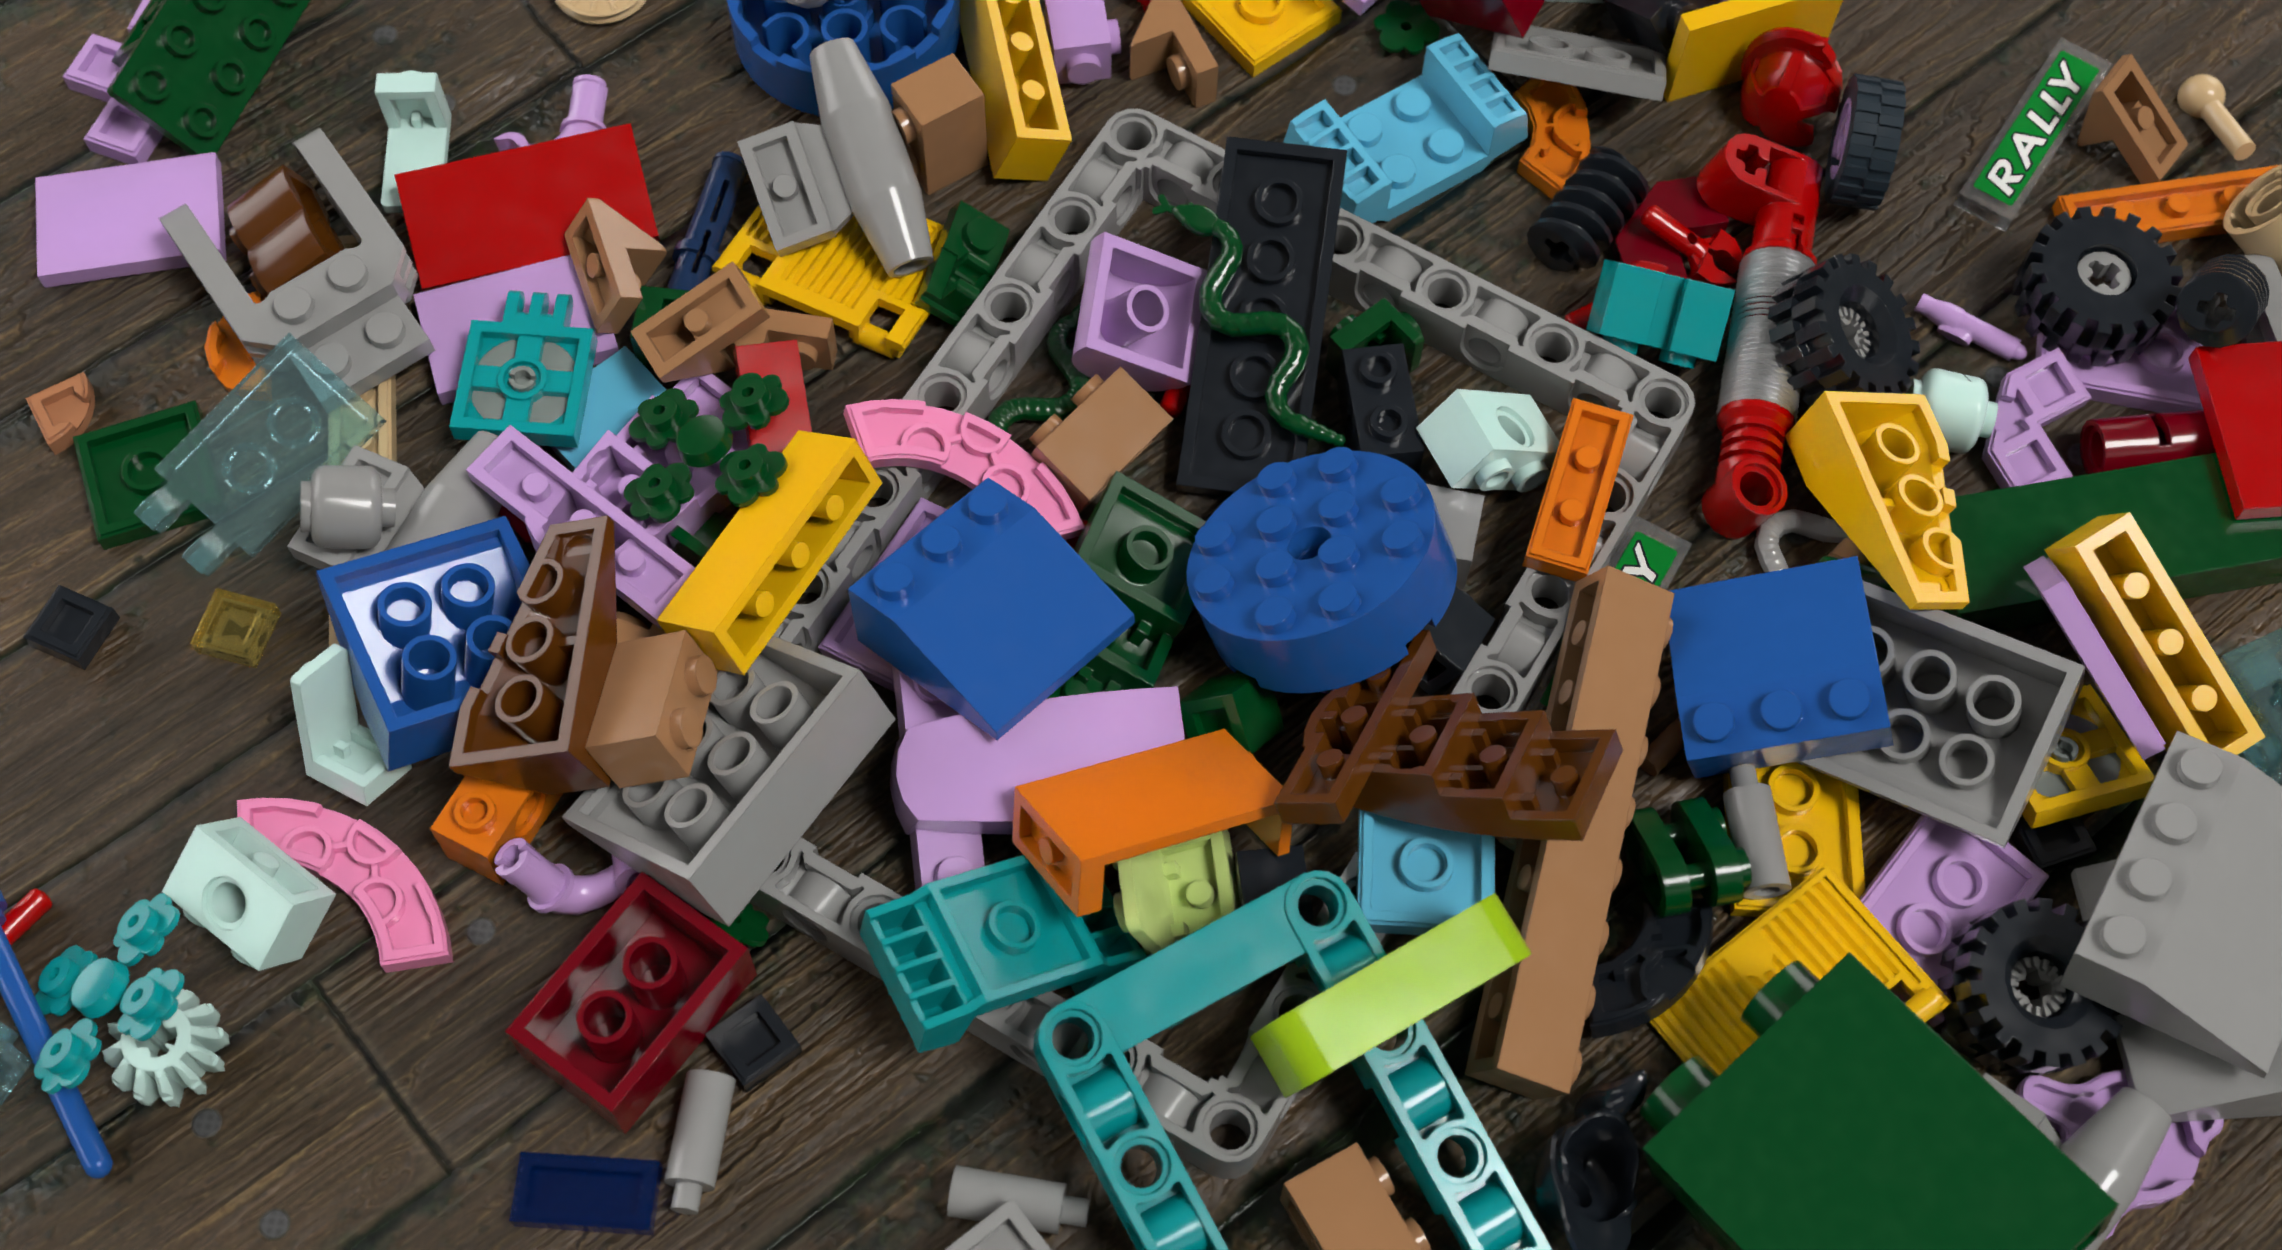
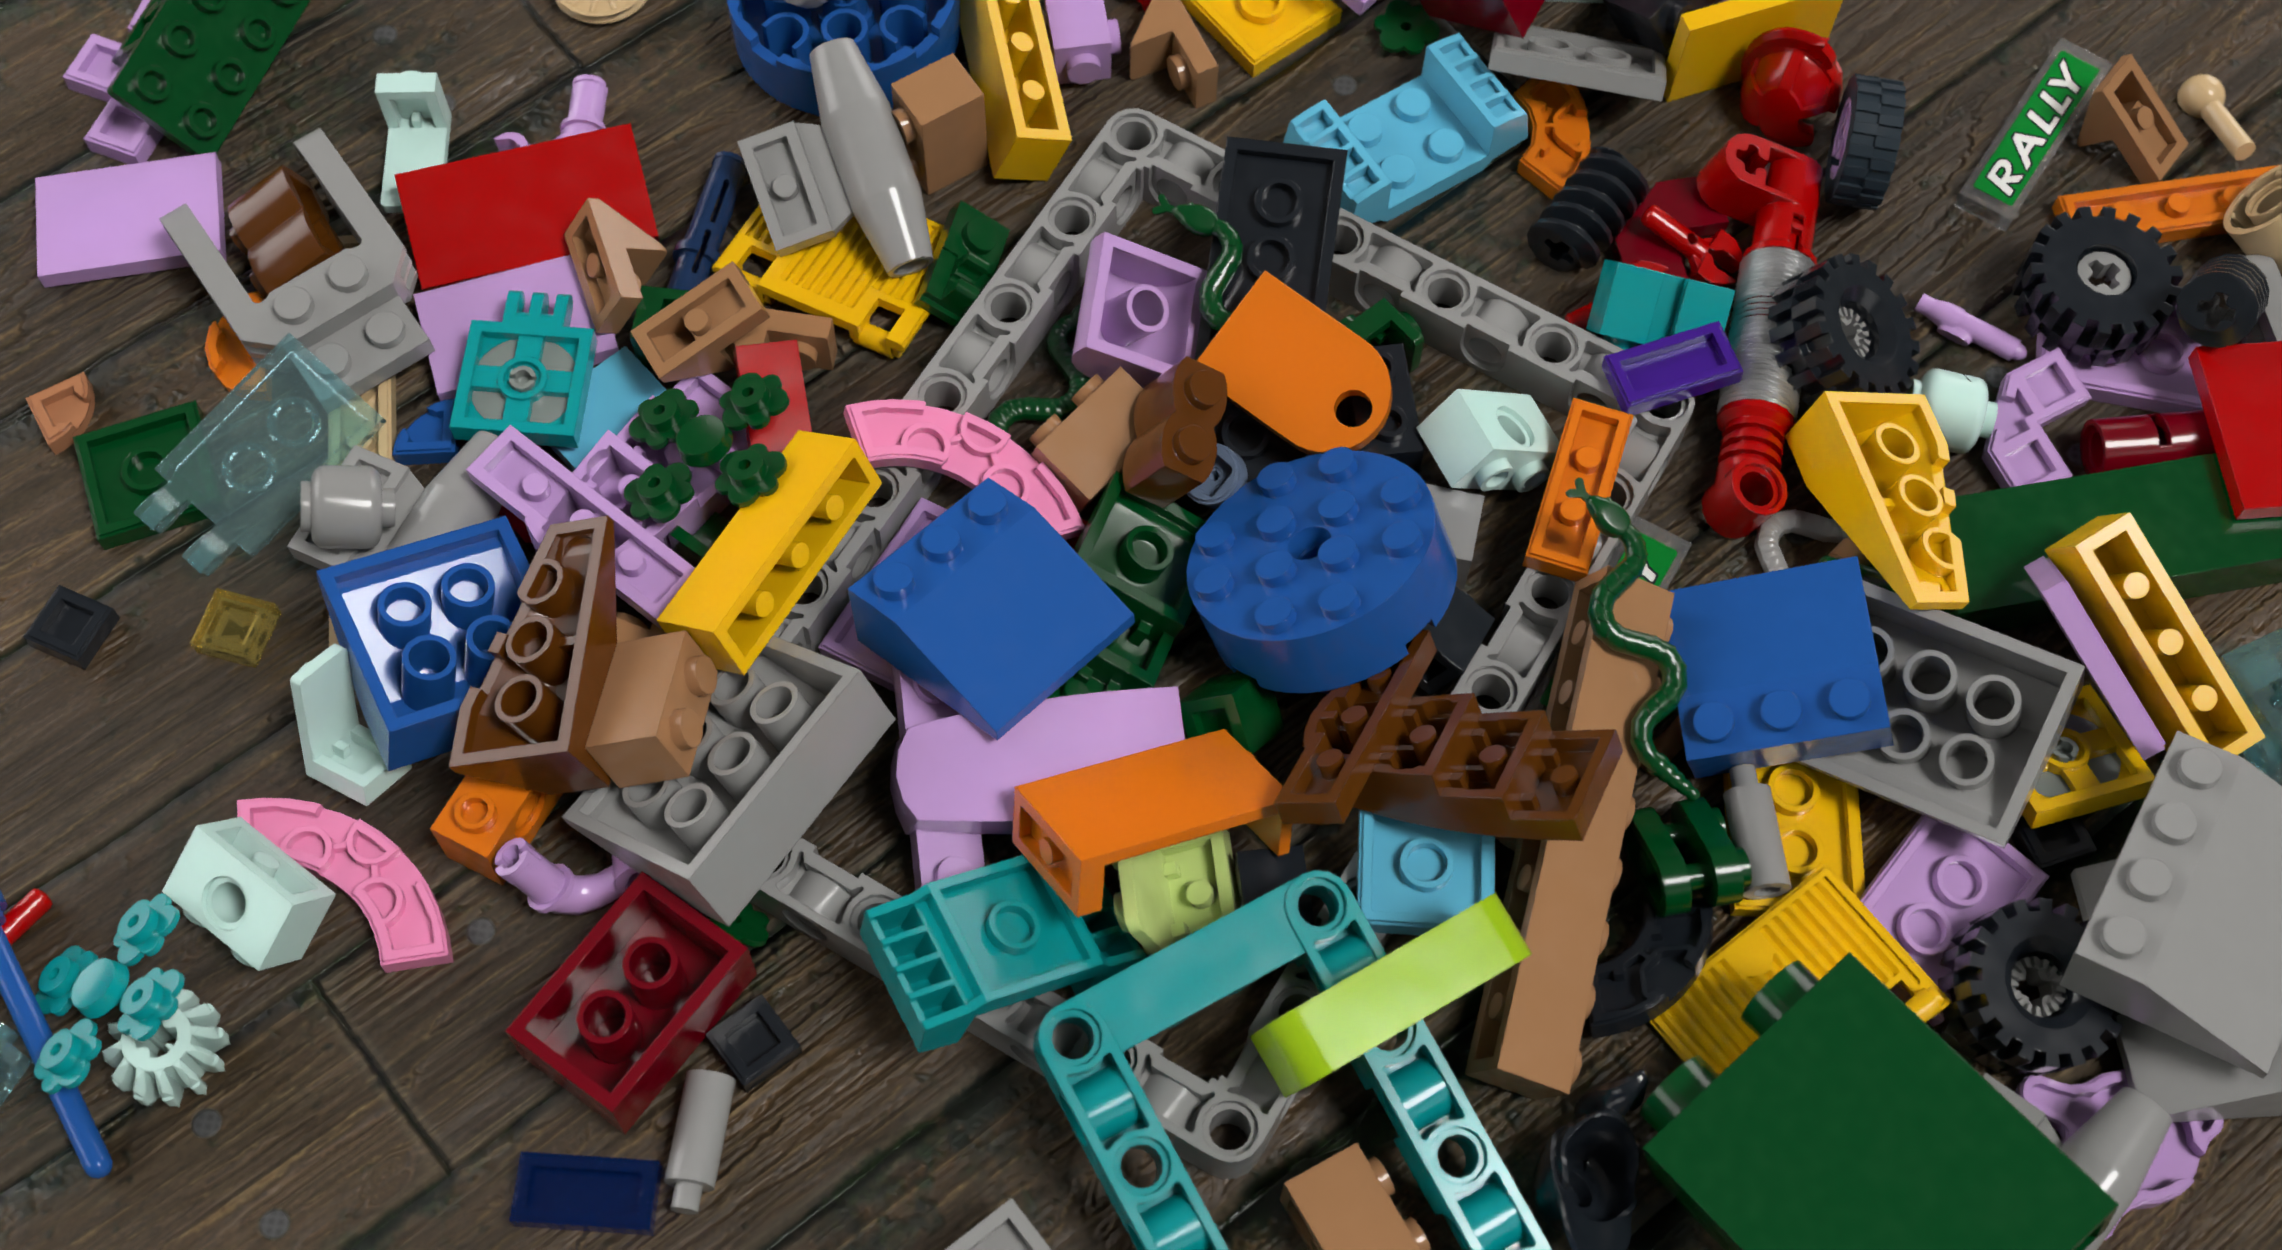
(428, 437): none -> blue tile
(1045, 1204): light grey cylinder -> none
(1175, 432): none -> reddish brown brick
(1224, 481): none -> sand blue tile
(1295, 366): none -> orange tile
(1615, 522): none -> dark green animal
(1672, 369): none -> dark purple tile

